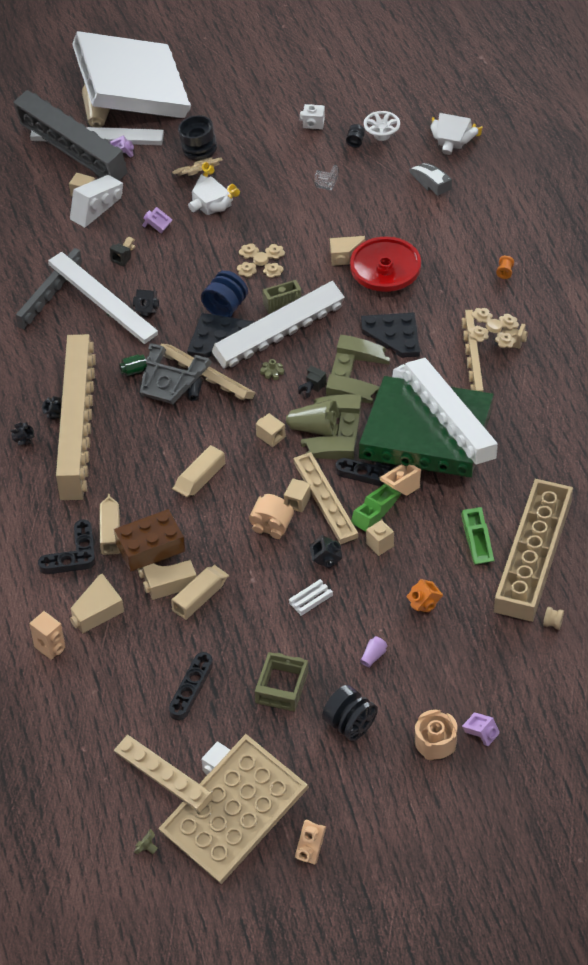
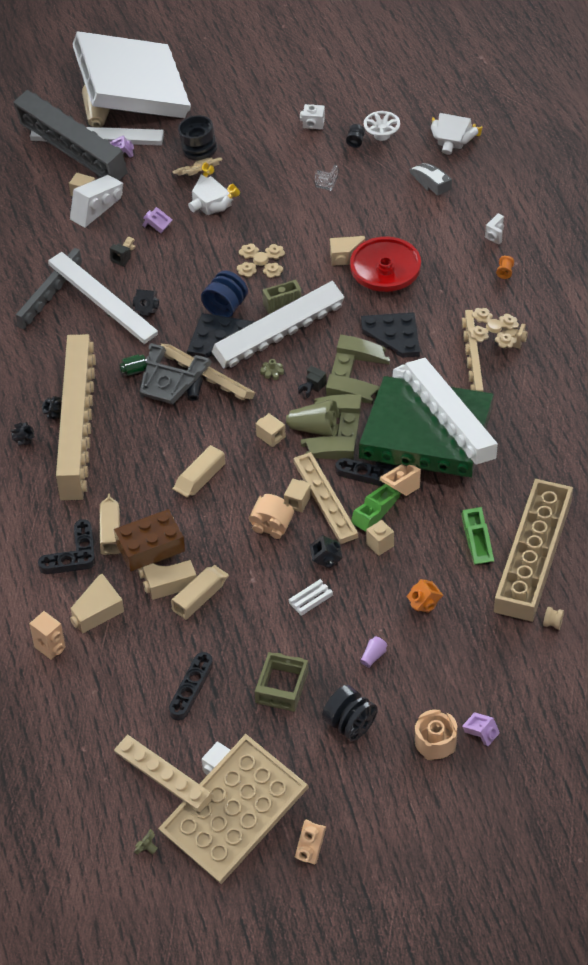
(494, 229): none -> white bracket

